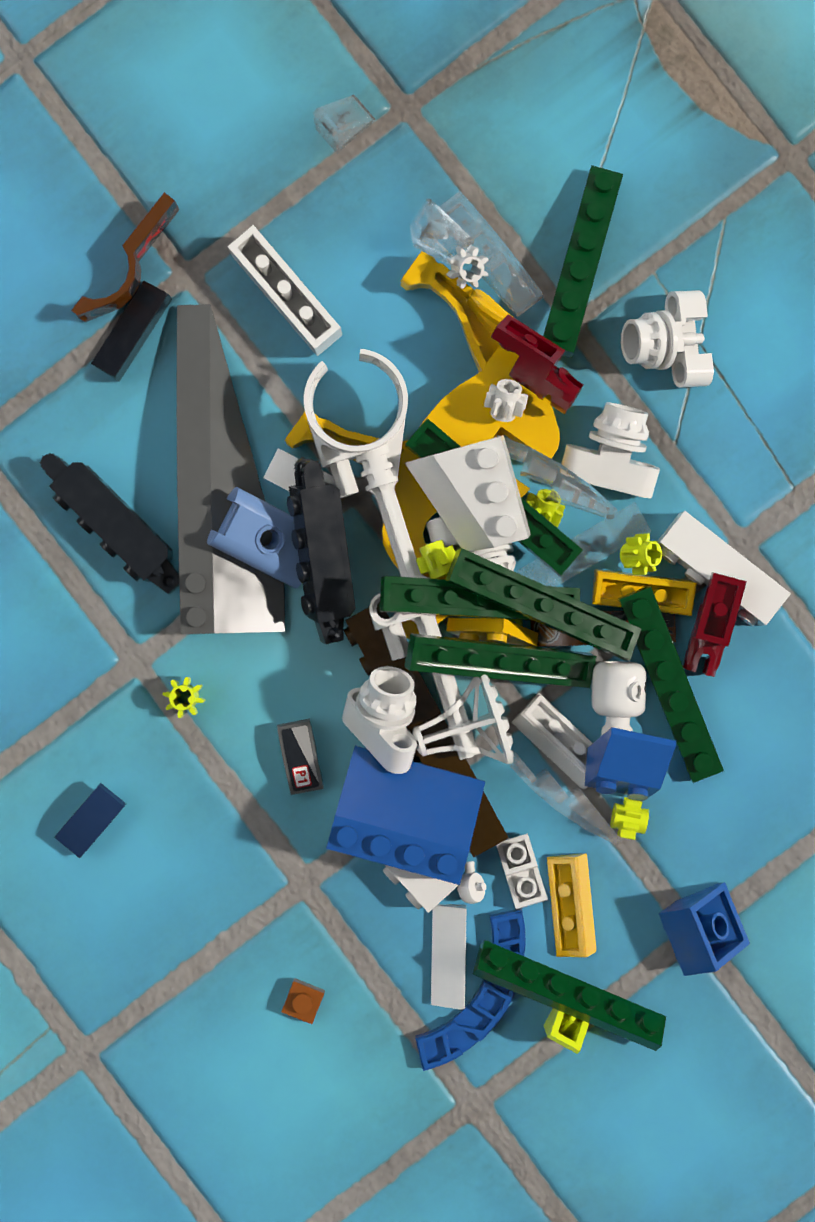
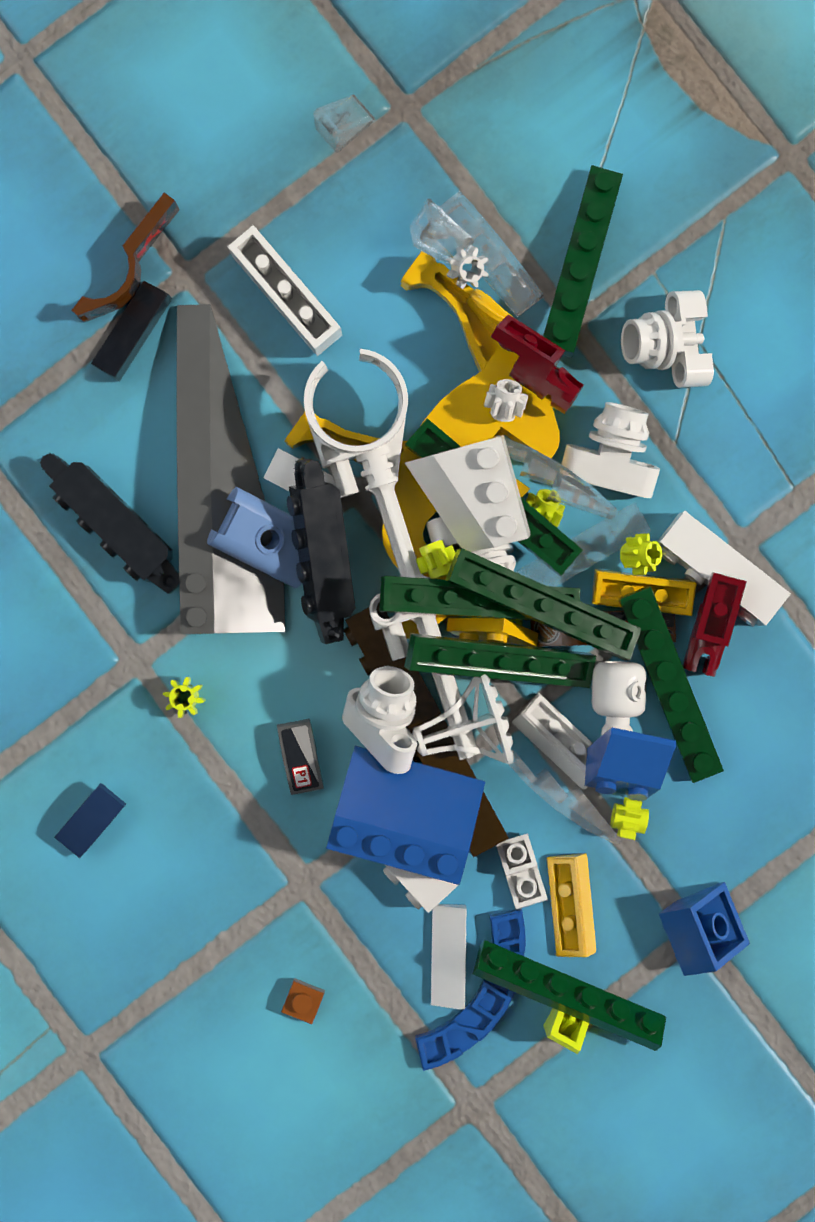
(472, 885): white piece -> none

